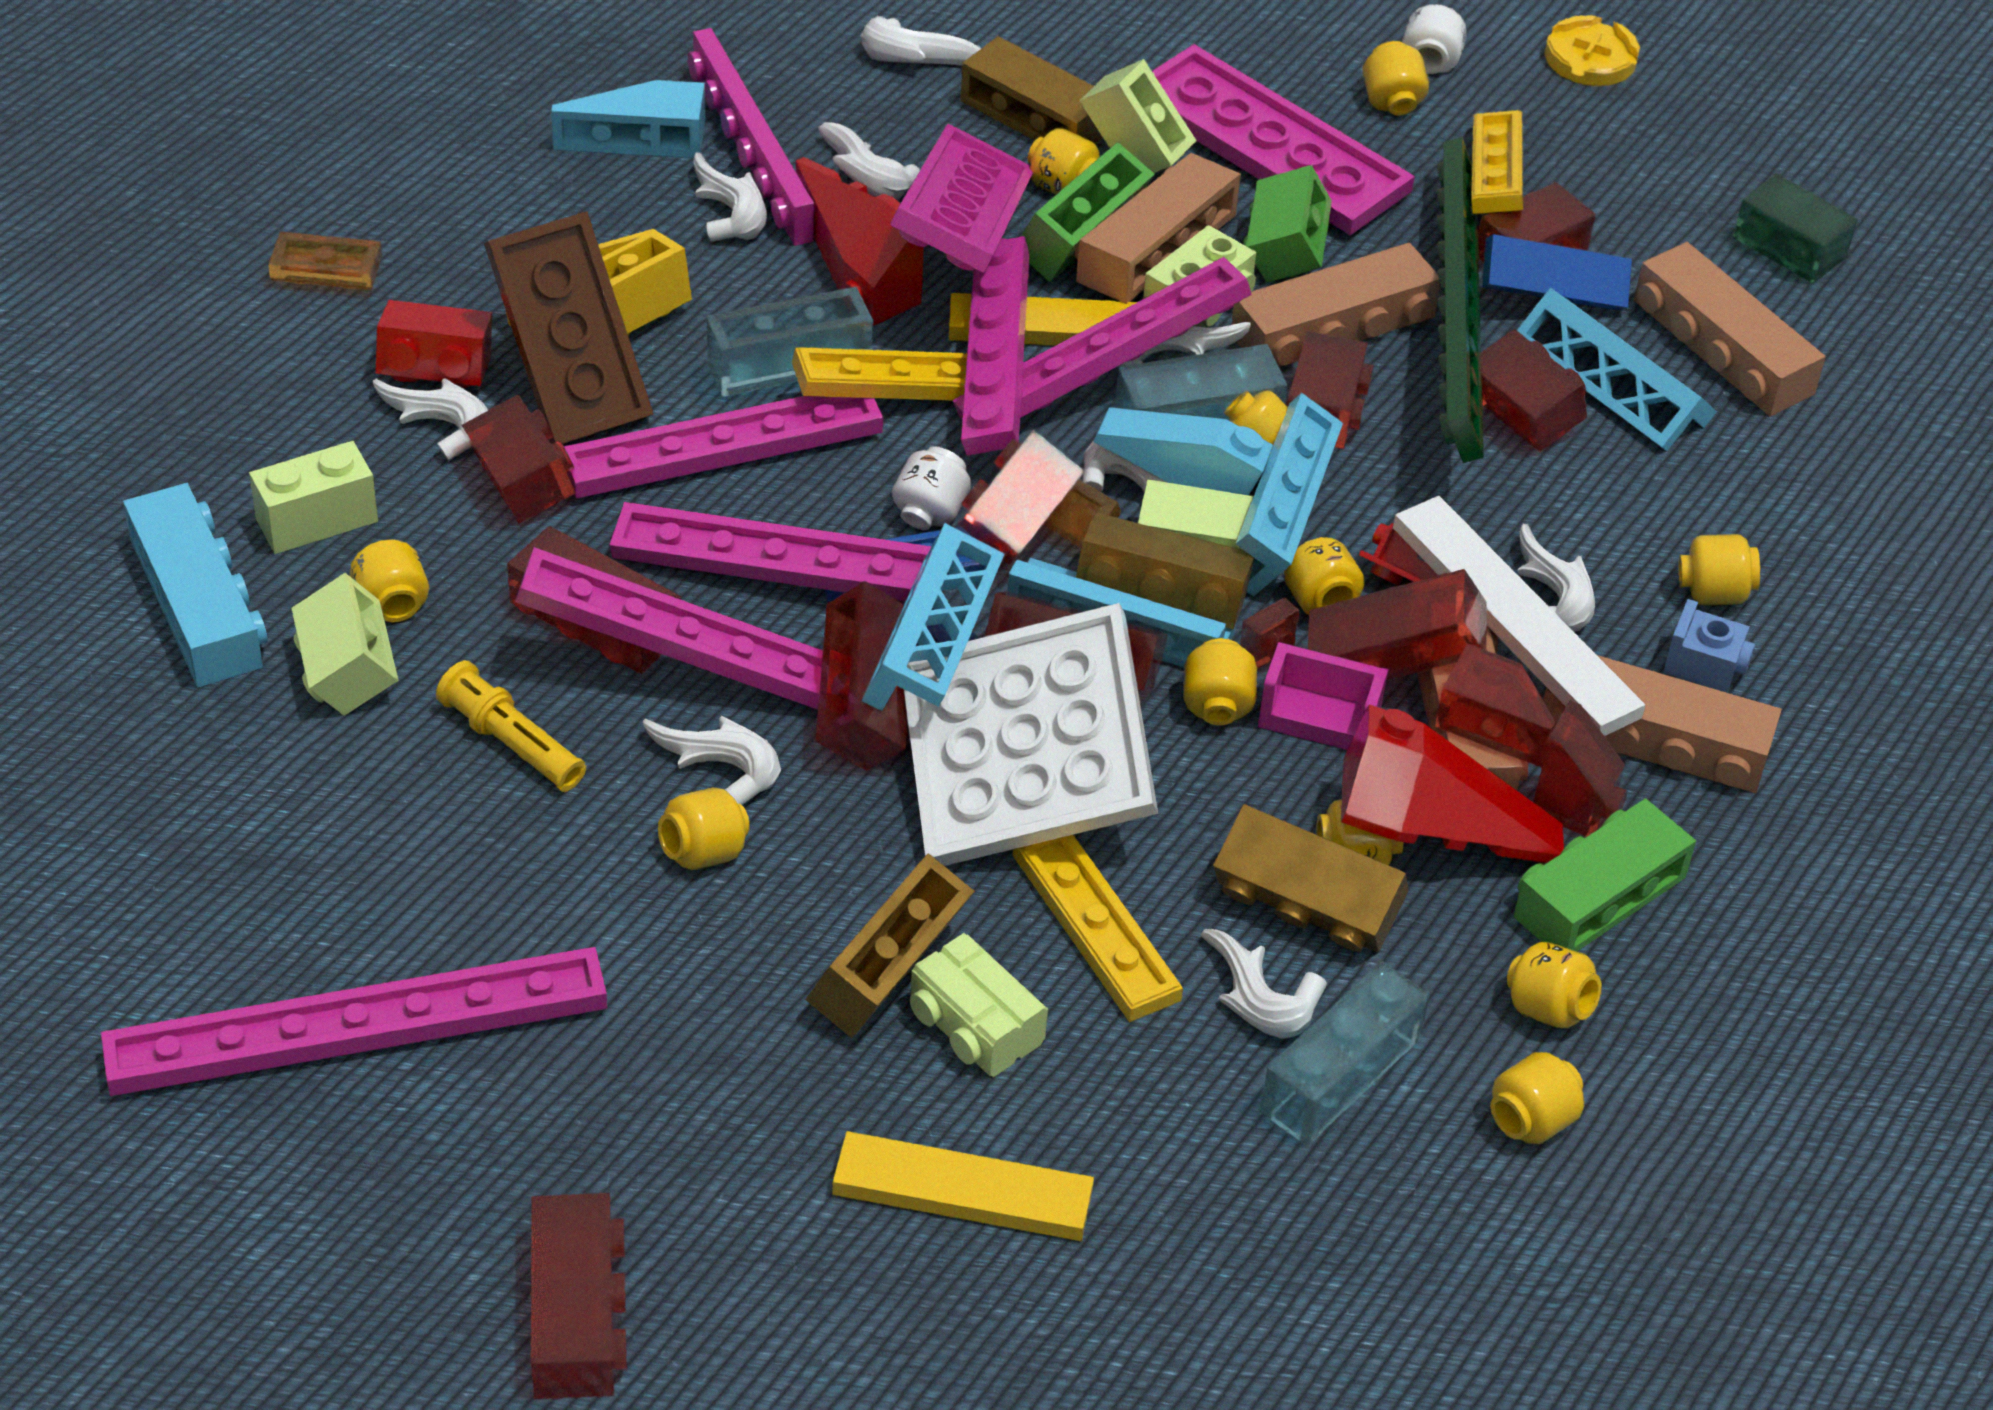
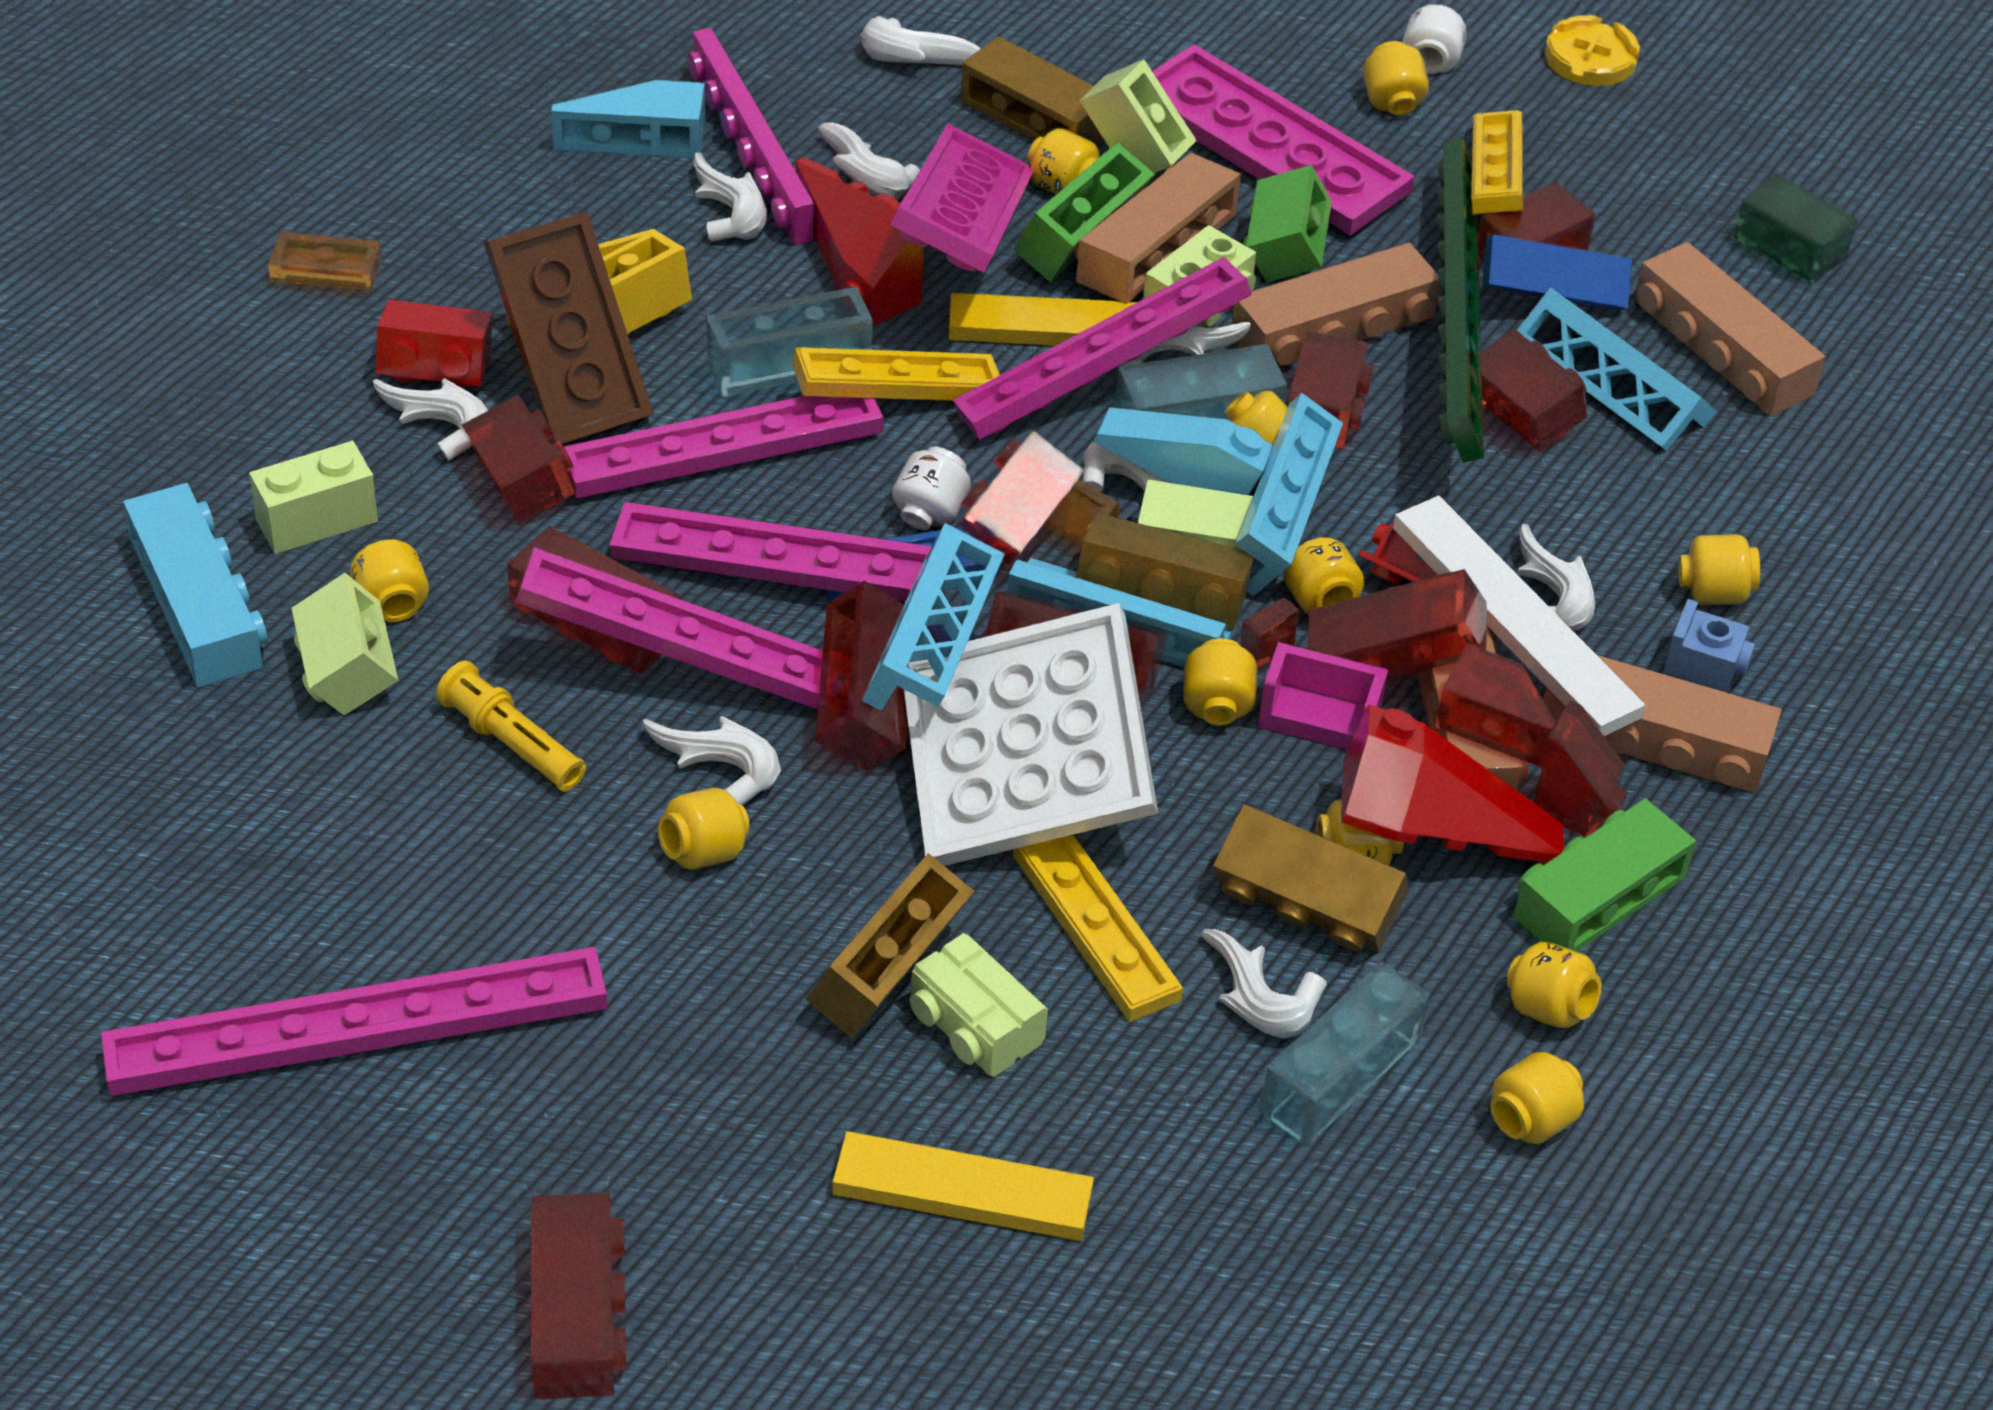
(996, 350): dark pink plate -> none

